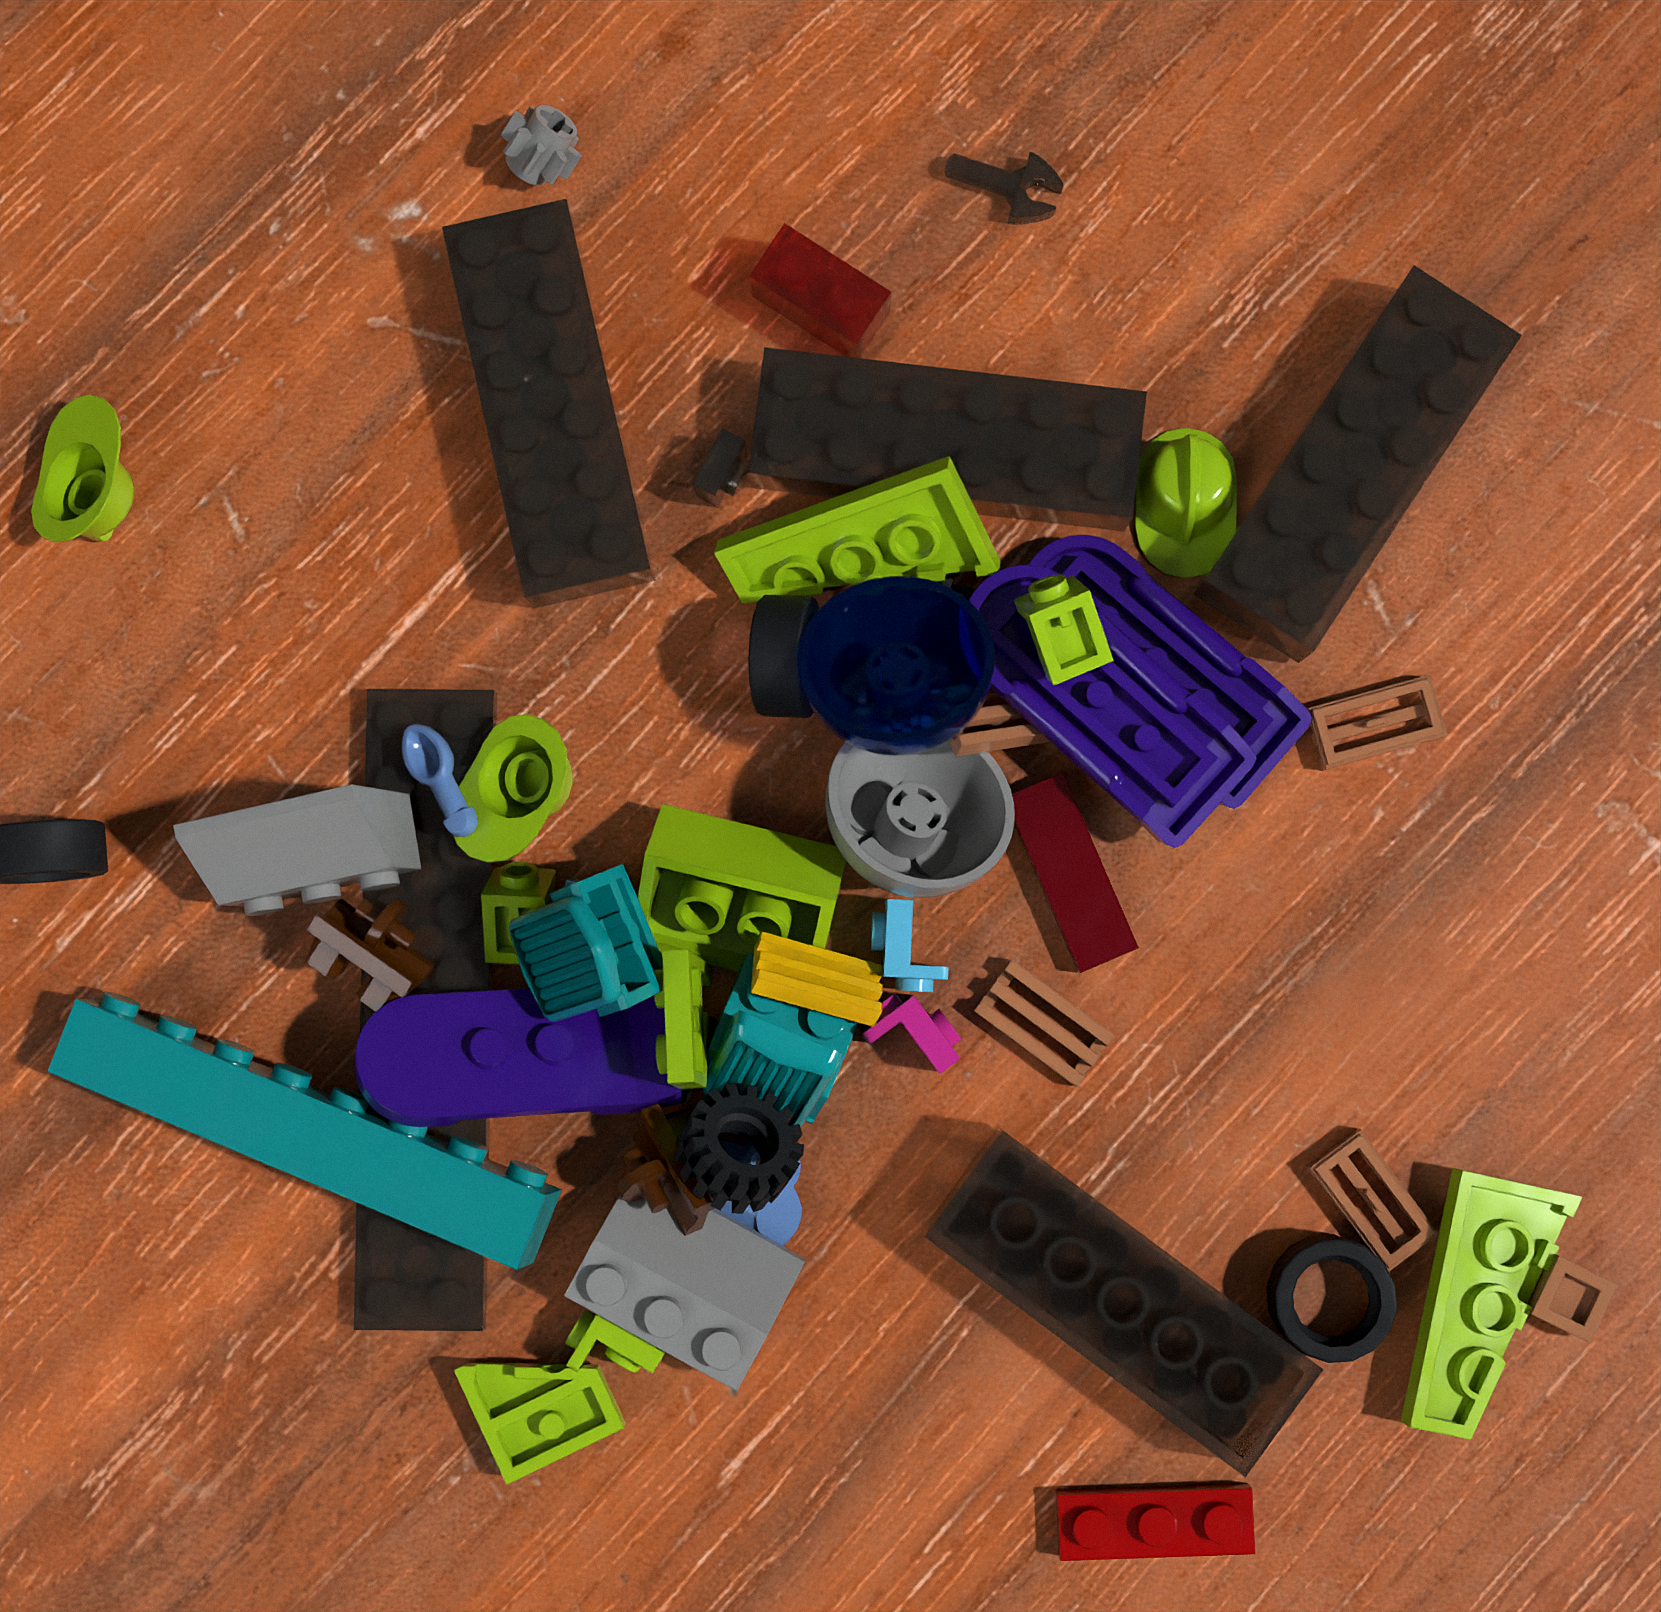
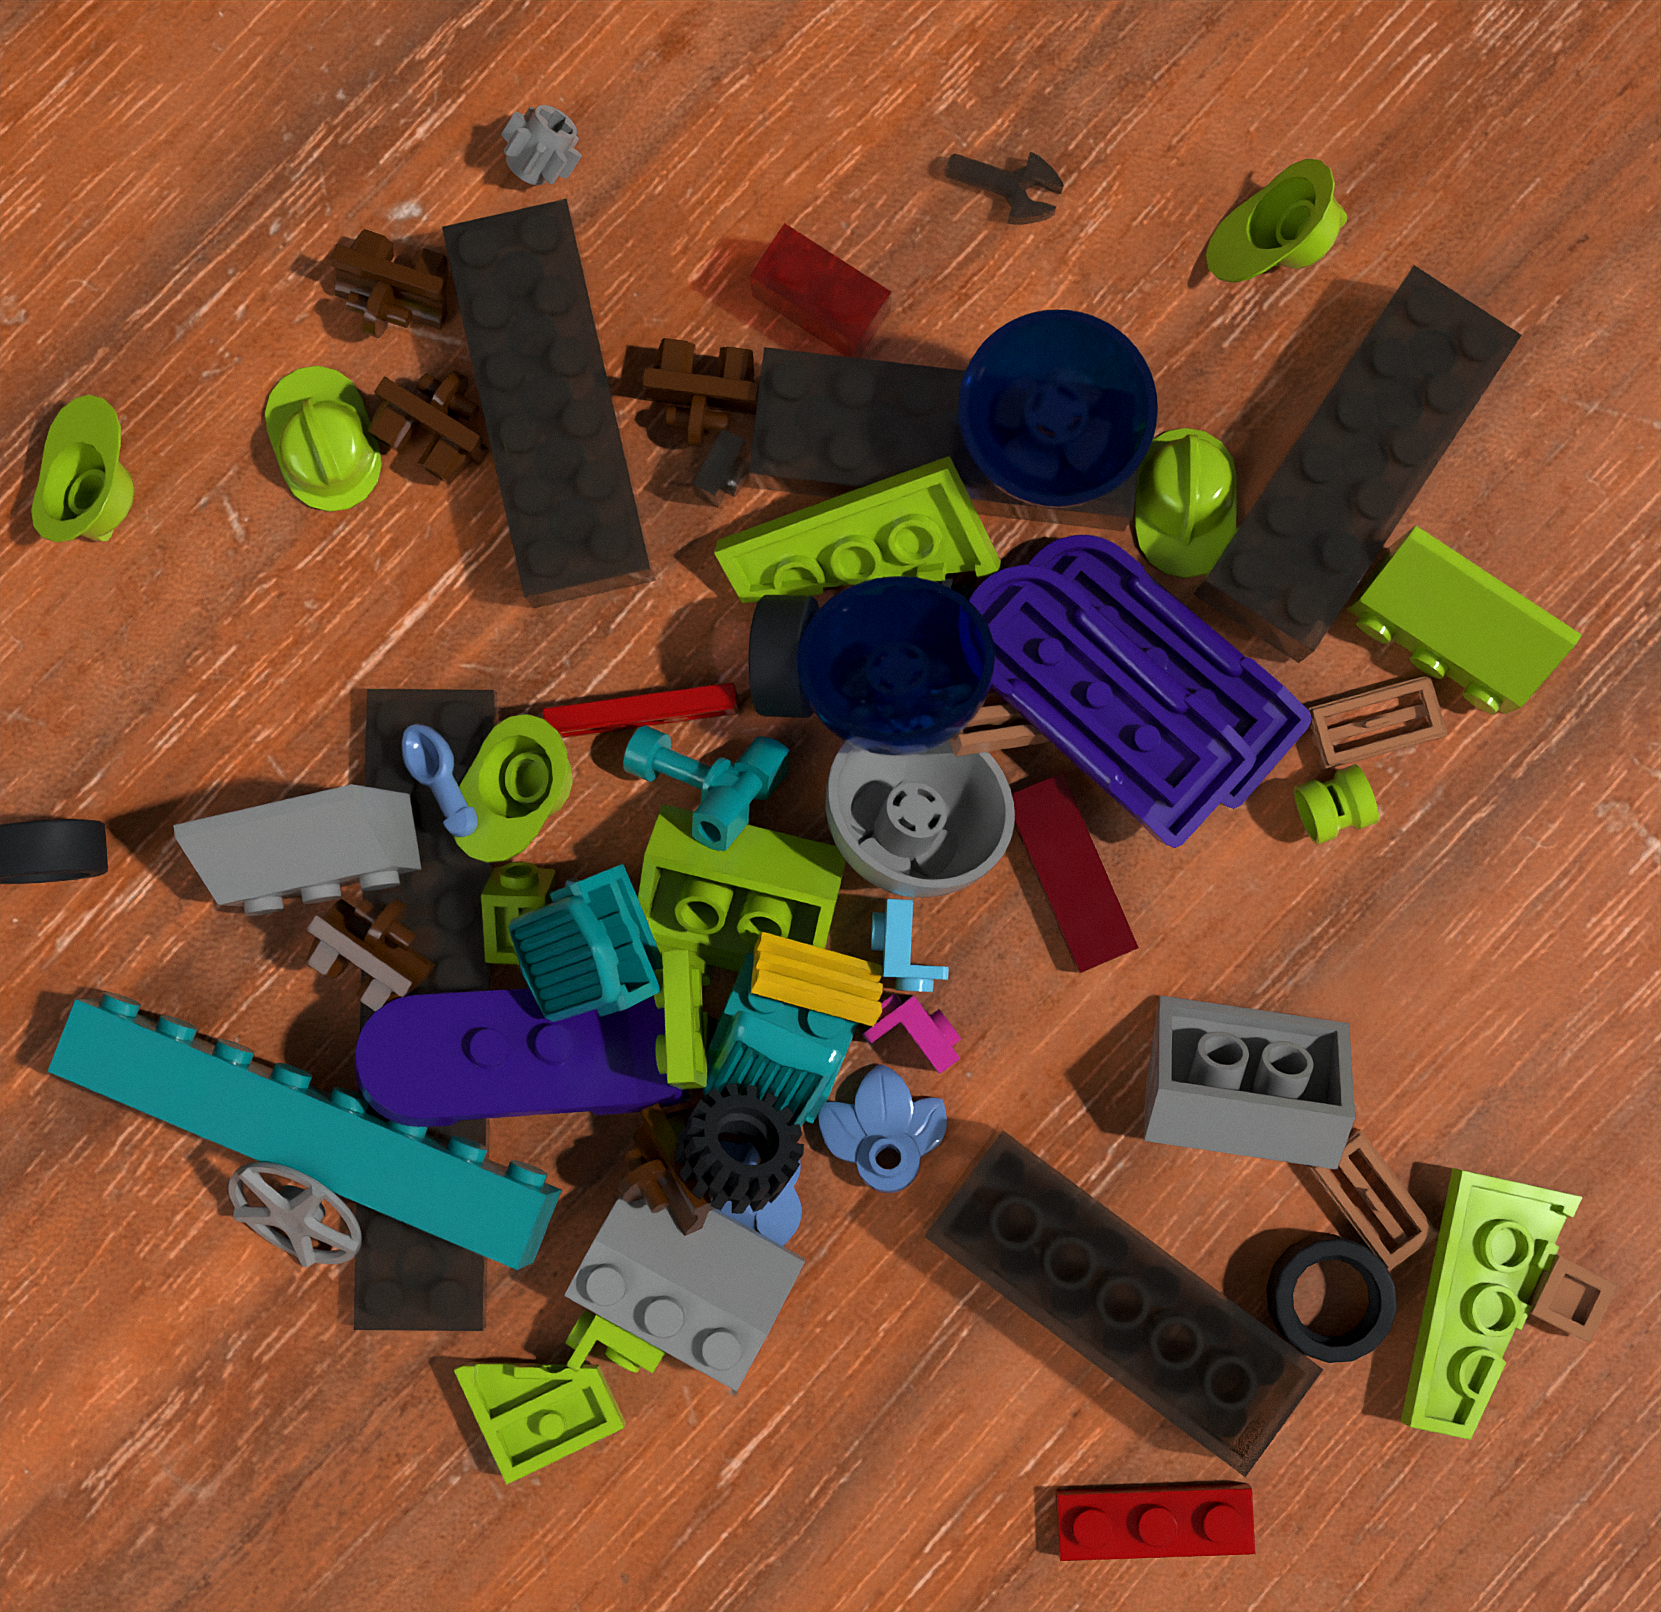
(295, 1212): none -> light grey wheel
(323, 438): none -> lime piece
(388, 290): none -> reddish brown hips
(404, 412): none -> reddish brown hips
(643, 710): none -> red tile
(674, 383): none -> reddish brown hips
(724, 785): none -> teal bar
(883, 1120): none -> medium blue plate
(1047, 374): none -> clear blue piece
(1064, 627): lime bracket -> none
(1087, 1055): nougat tile -> none
(1249, 1082): none -> light grey slope
(1281, 225): none -> lime piece
(1336, 804): none -> lime wheel
(1461, 622): none -> lime slope

